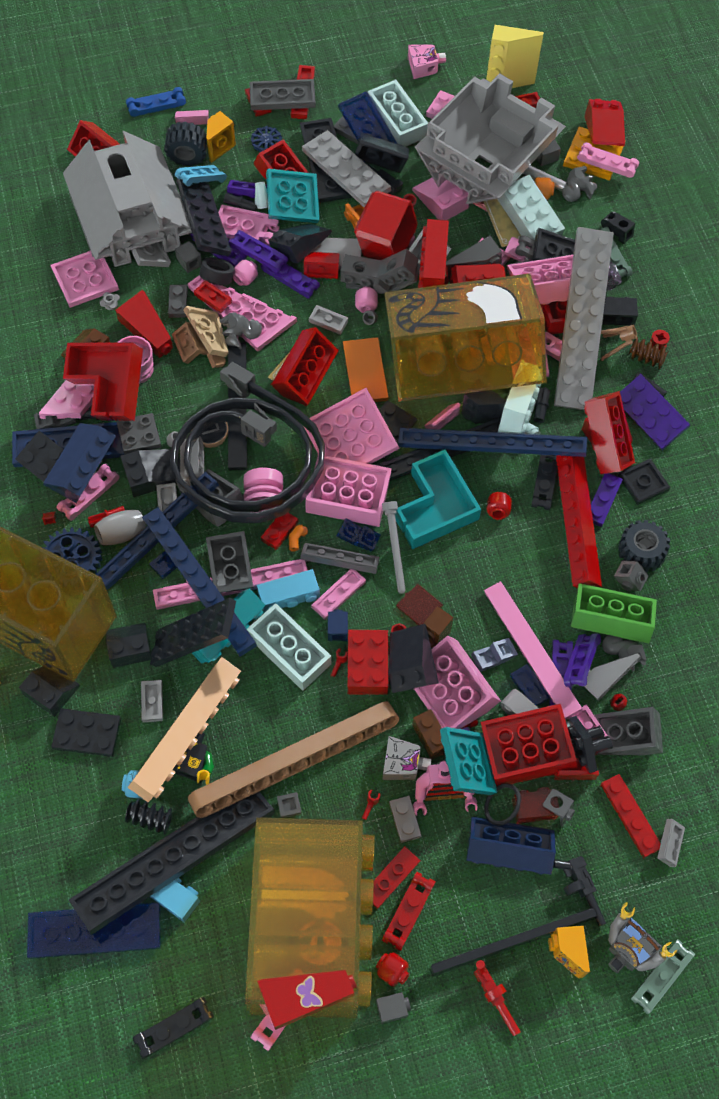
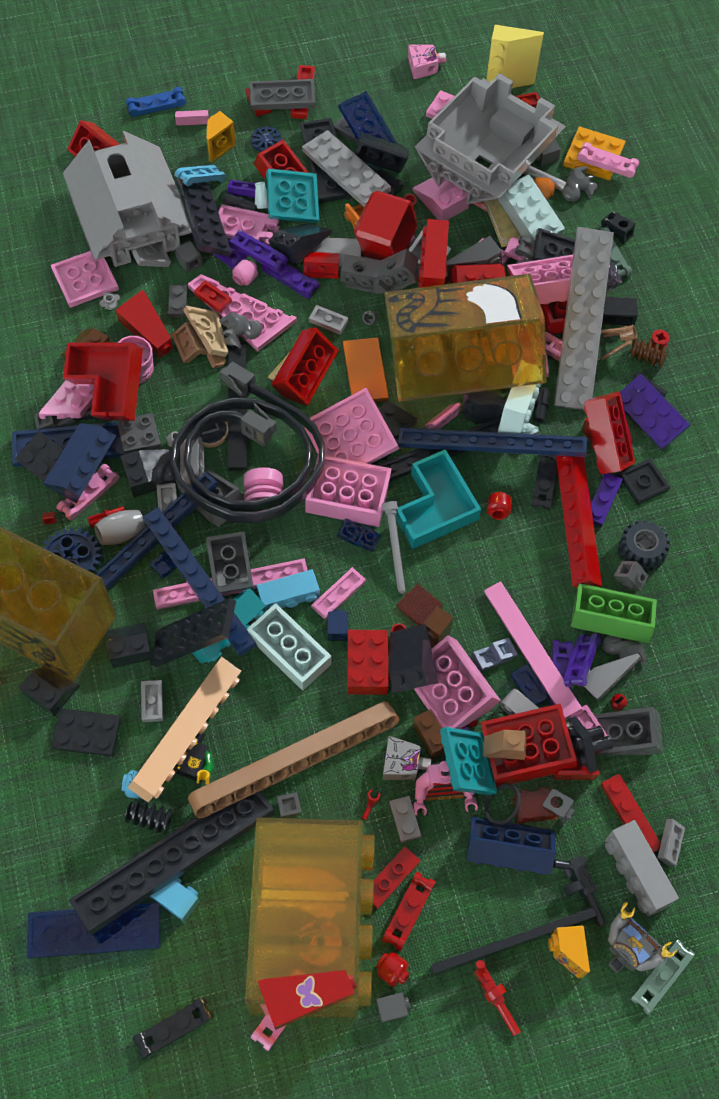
(185, 144): black wheel -> none
(216, 271): black tyre -> none
(279, 530): red plate -> none
(296, 533): orange arm -> none
(339, 660): red hand -> none
(340, 558): dark grey tile -> none
(366, 299): bright pink head -> none
(399, 113): light aqua brick -> none
(505, 744): none -> medium nougat slope
(605, 122): red slope -> none
(641, 869): none -> light grey brick

